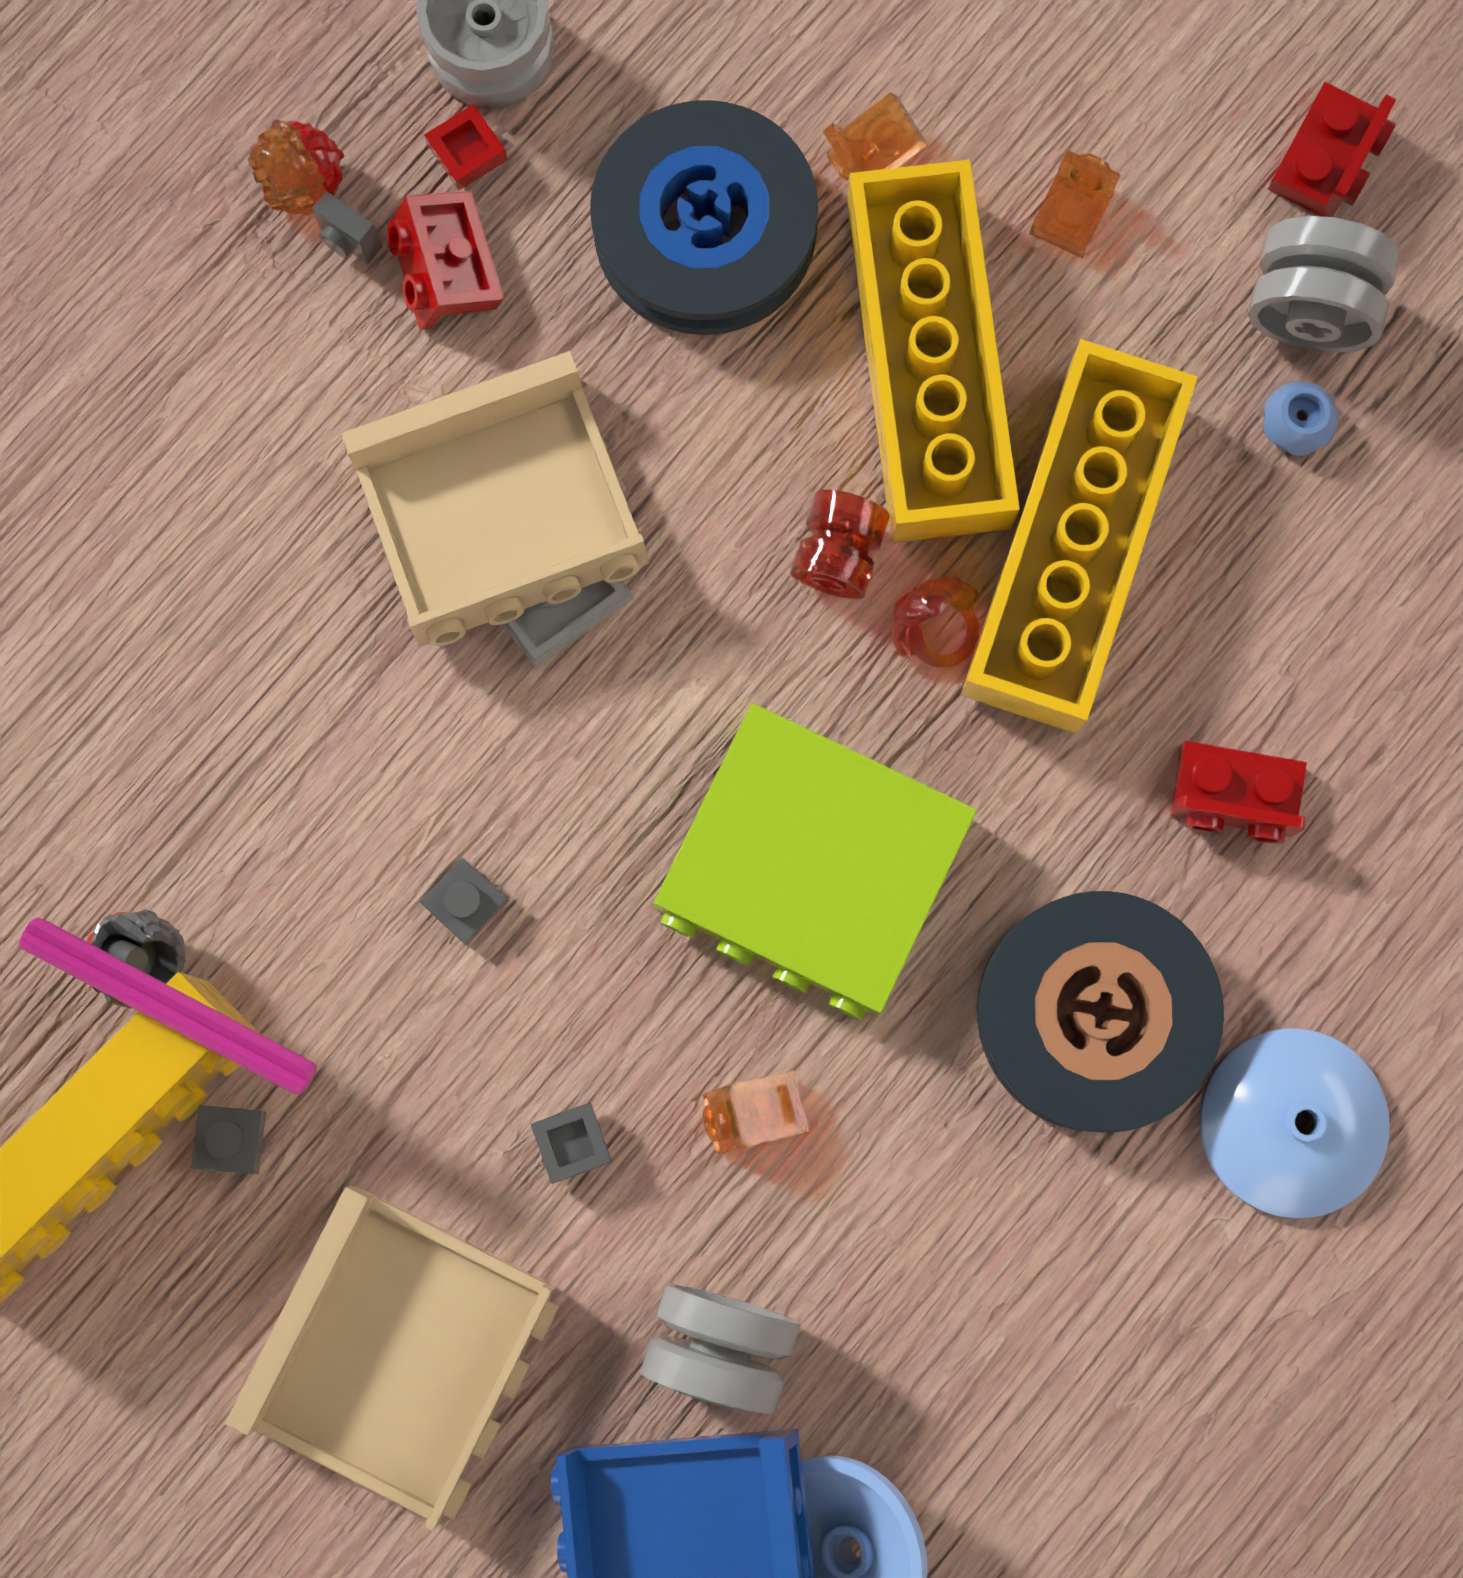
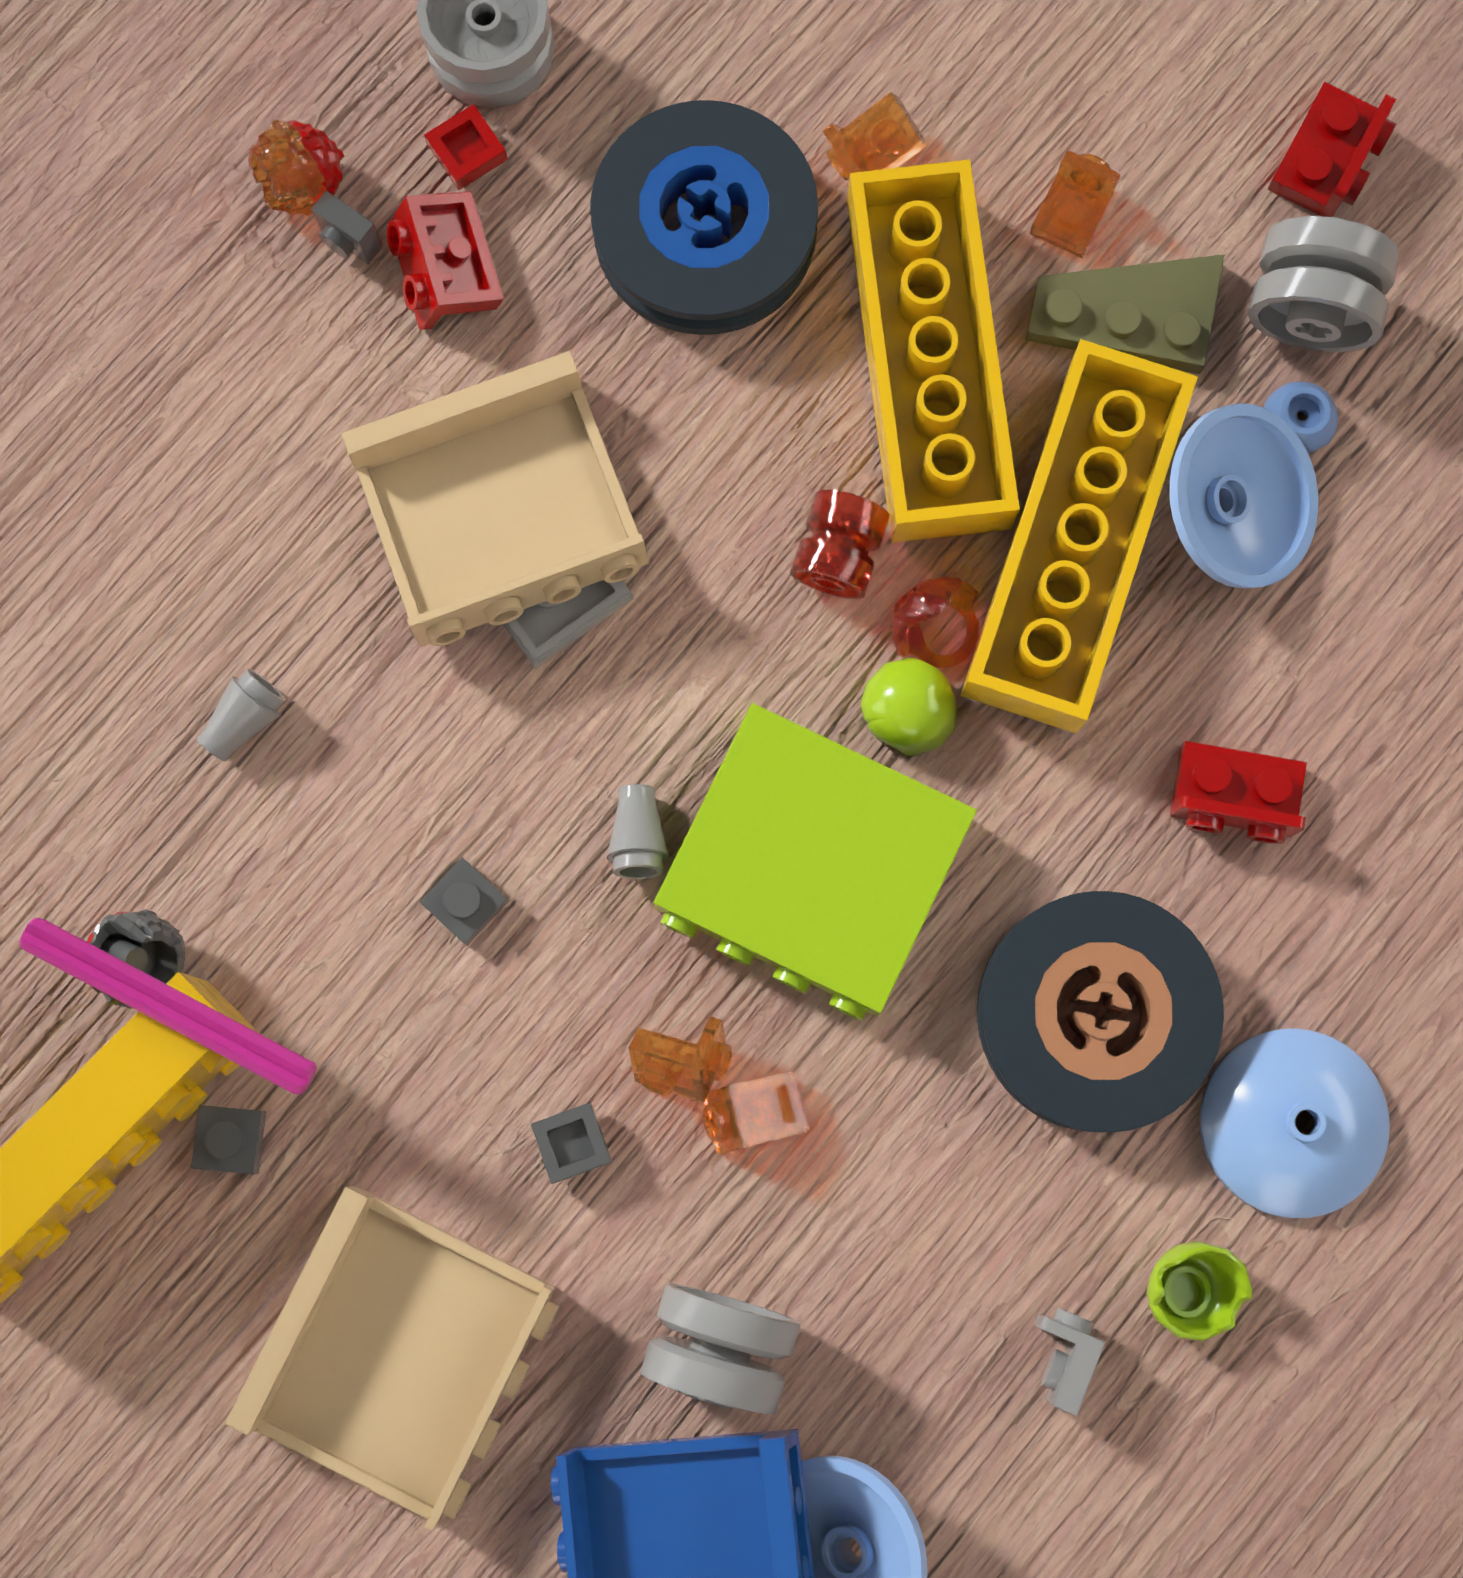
(242, 712): none -> light grey cone
(637, 836): none -> light grey cone
(679, 1066): none -> clear orange bracket
(909, 706): none -> lime hair
(1070, 1371): none -> light grey bracket
(1139, 309): none -> olive wing
(1198, 1290): none -> lime hair
(1244, 496): none -> light blue dish

